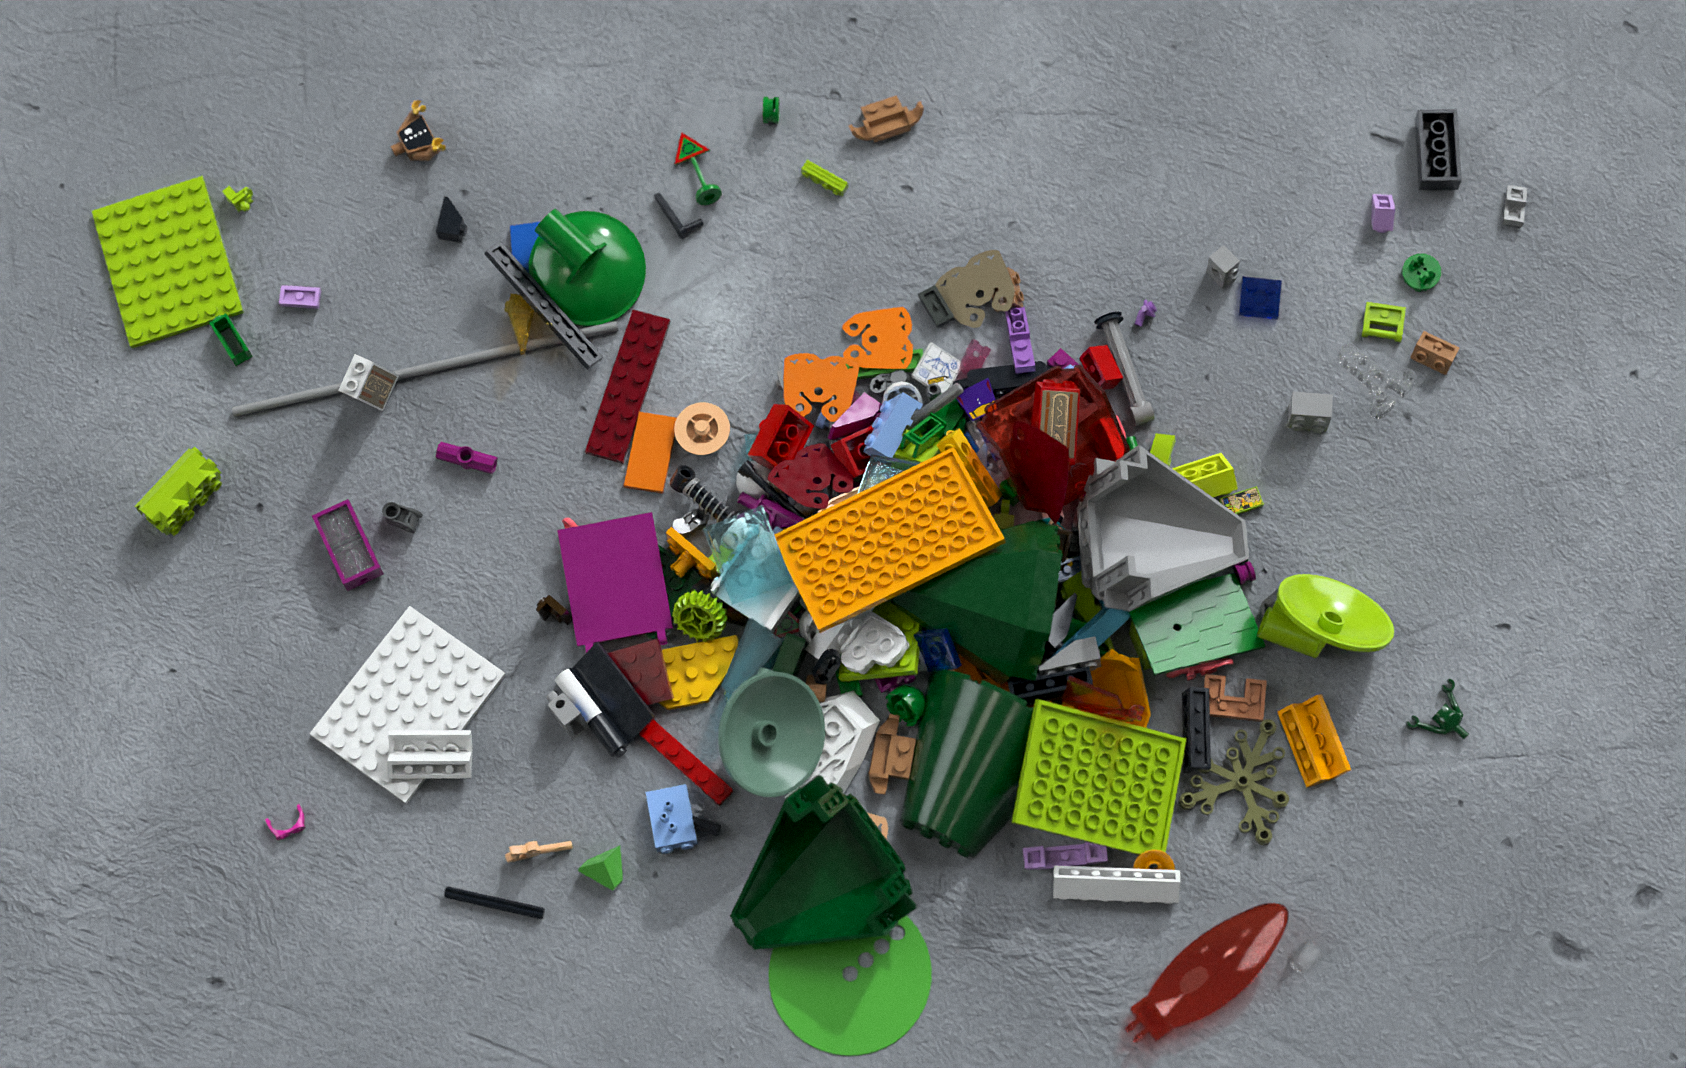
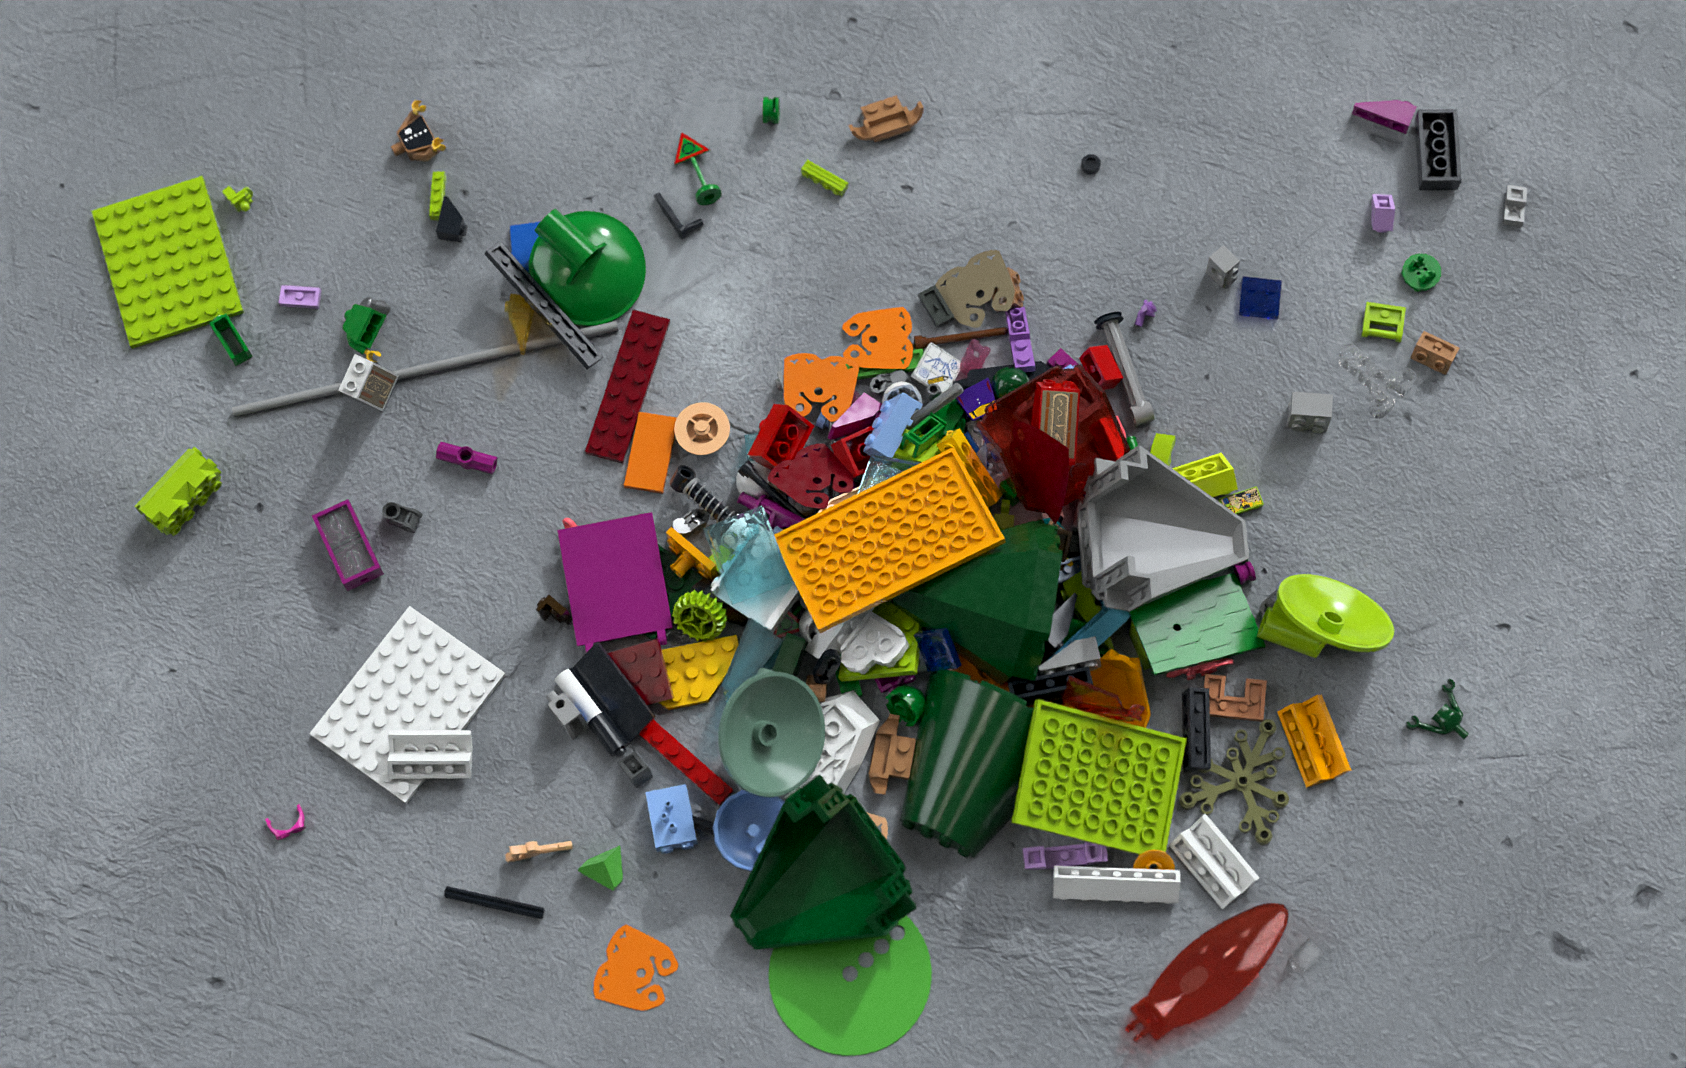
(363, 325): none -> green torso
(437, 194): none -> lime piece
(622, 969): none -> orange piece
(635, 769): none -> dark grey slope
(744, 827): none -> light blue piece
(922, 342): none -> reddish brown piece
(1007, 381): none -> dark green cylinder
(1090, 164): none -> black tile
(1214, 861): none -> white slope
(1389, 113): none -> magenta slope

